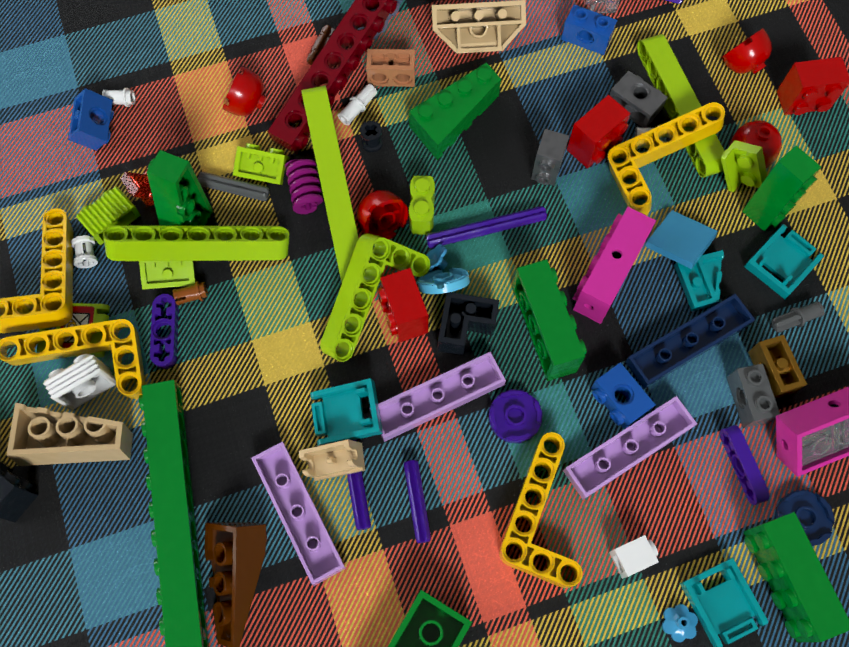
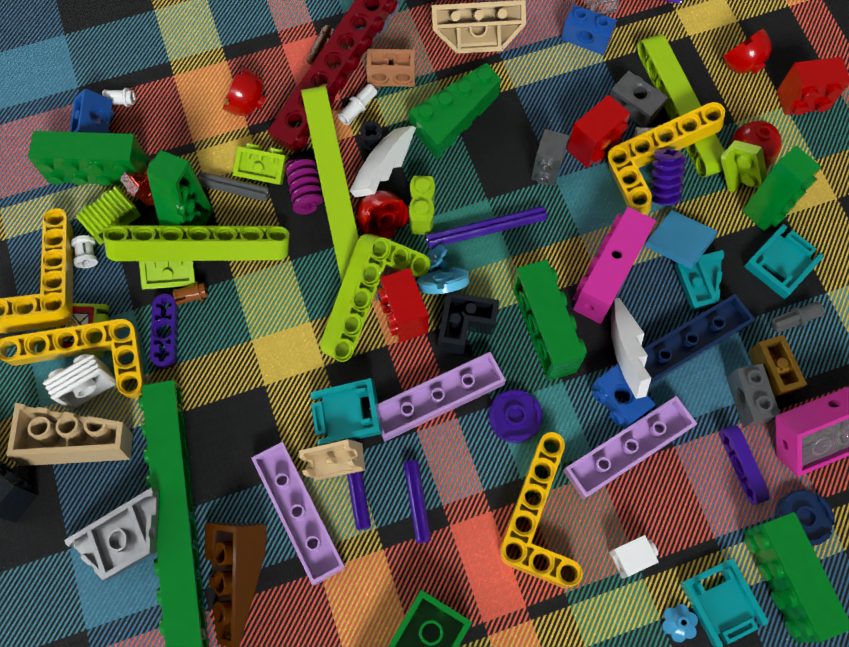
(86, 157): none -> green brick
(120, 536): none -> flat silver wing
(381, 161): none -> white slope
(627, 343): none -> white slope
(668, 176): none -> dark purple piece

